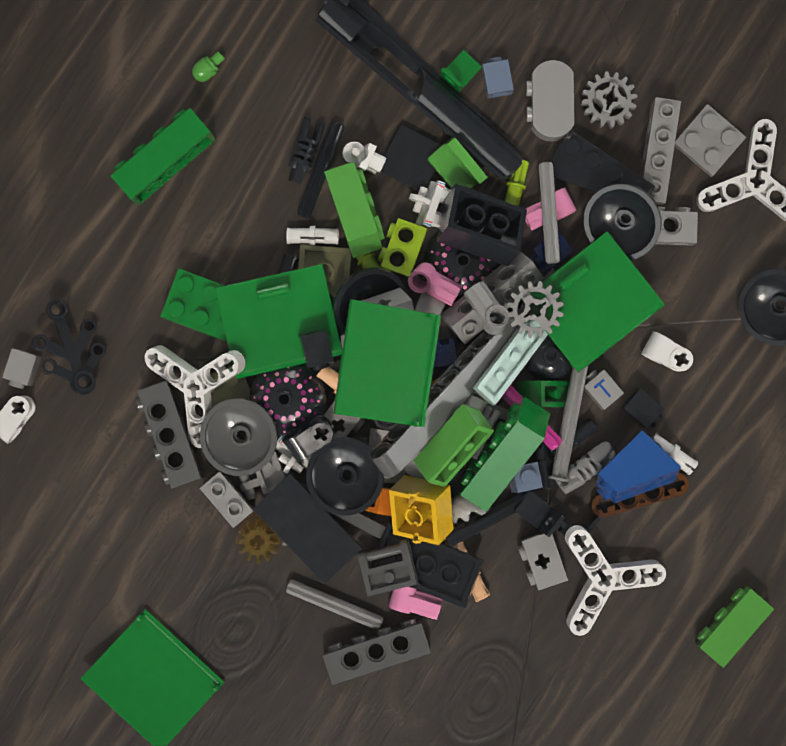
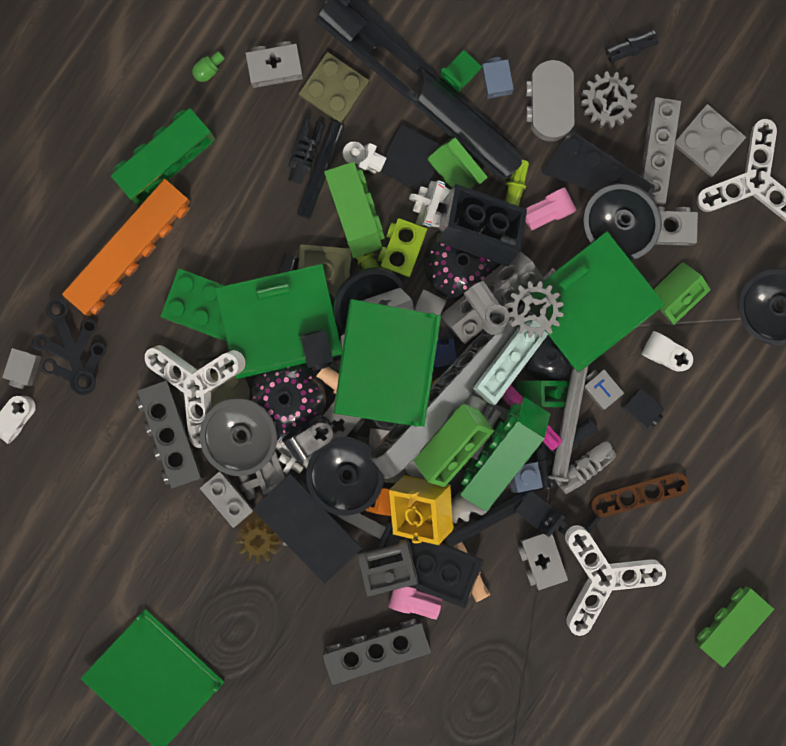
(126, 248): none -> orange brick
(287, 68): none -> light grey brick
(313, 235): white pin -> none
(334, 88): none -> olive plate
(334, 604): light grey axle -> none
(436, 284): bright pink piece -> none
(539, 251): clear blue brick -> none
(549, 213): light grey axle -> none
(631, 46): none -> black pin
(636, 470): blue slope -> none
(676, 454): white pin -> none
(681, 292): none -> bright green panel

